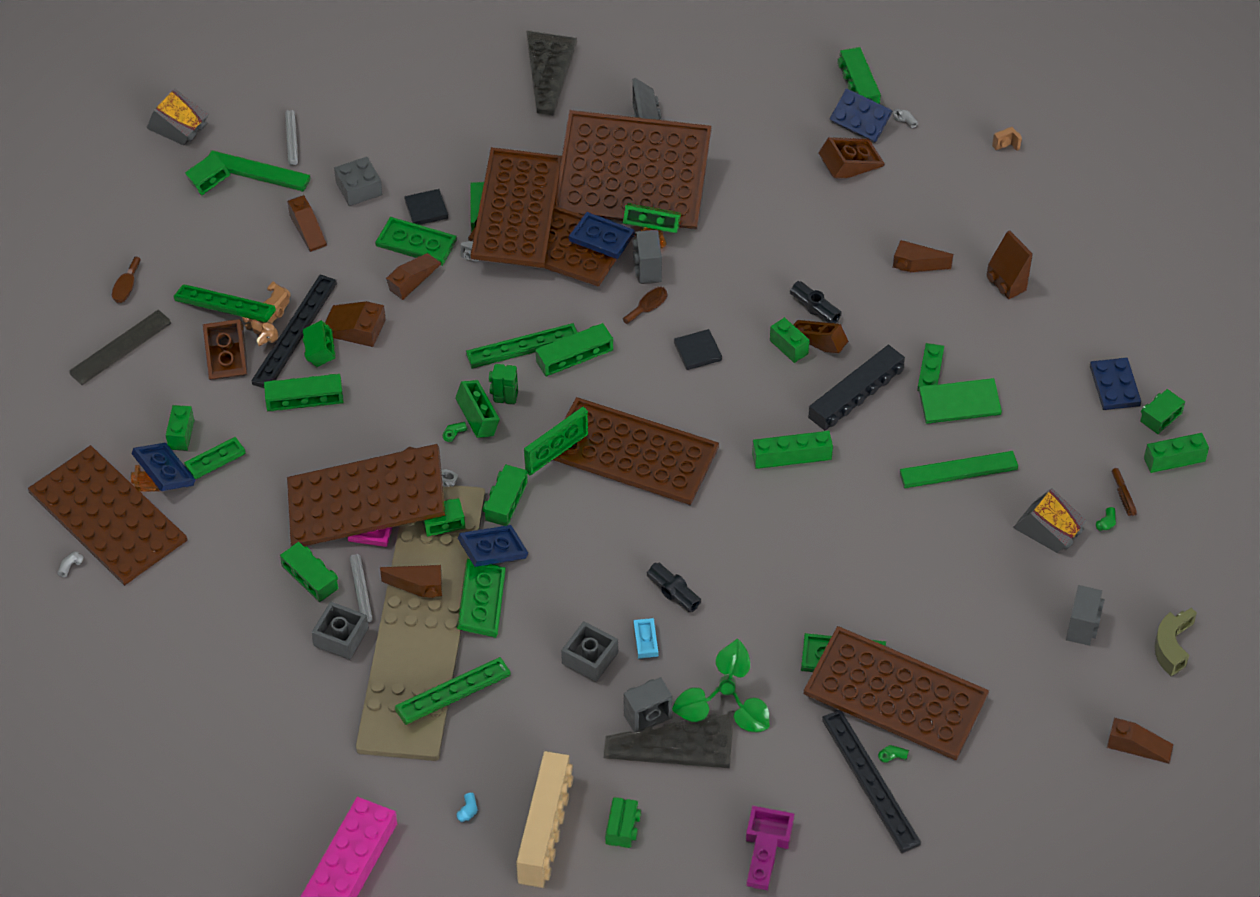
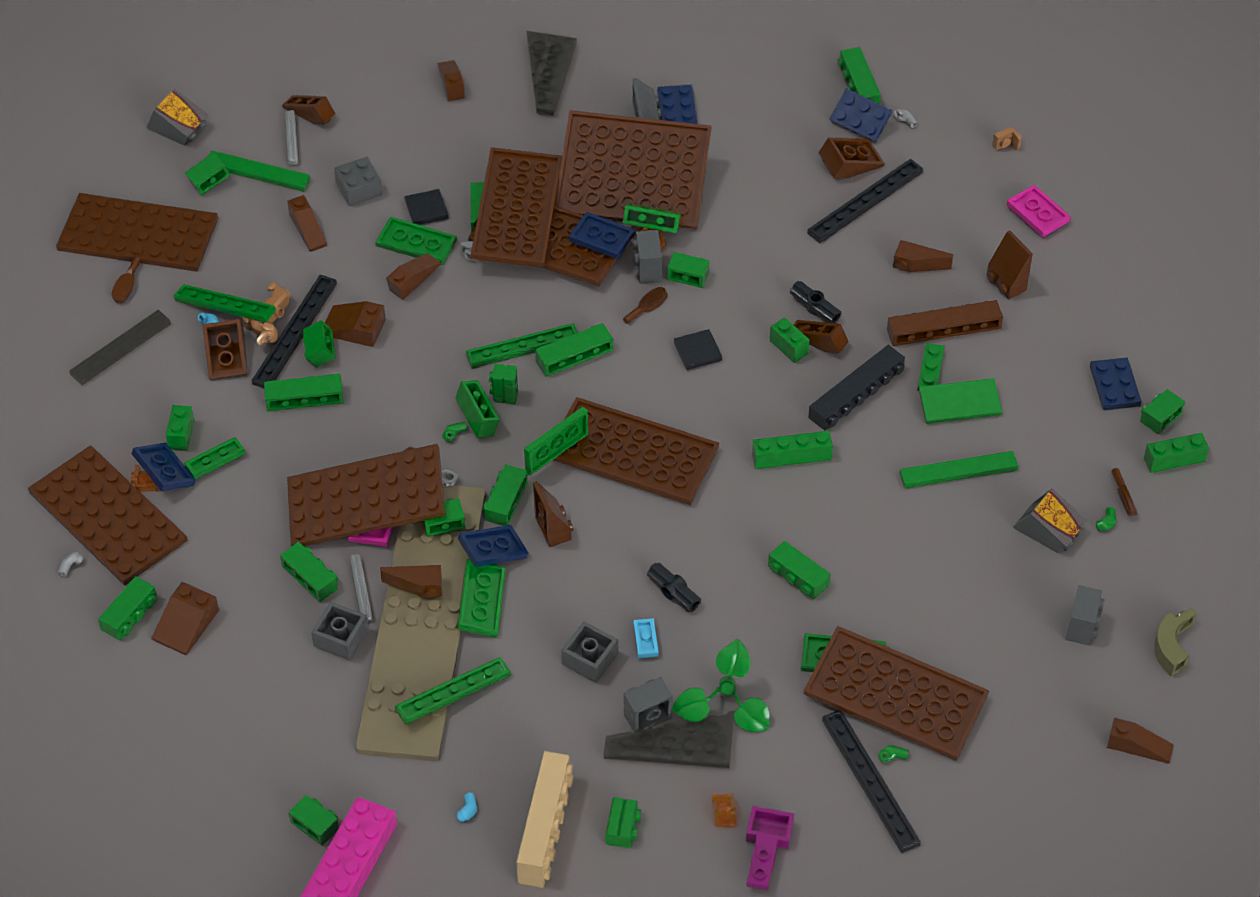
(128, 608): none -> green brick
(133, 228): none -> reddish brown plate
(185, 618): none -> reddish brown slope
(207, 318): none -> medium azure arm
(311, 108): none -> reddish brown slope
(314, 819): none -> green brick
(452, 80): none -> reddish brown slope
(551, 517): none -> reddish brown slope
(677, 103): none -> dark blue plate
(688, 270): none -> green brick
(724, 810): none -> clear orange bracket
(798, 570): none -> green brick
(864, 201): none -> black tile
(944, 323): none -> reddish brown brick
(1038, 210): none -> dark pink plate

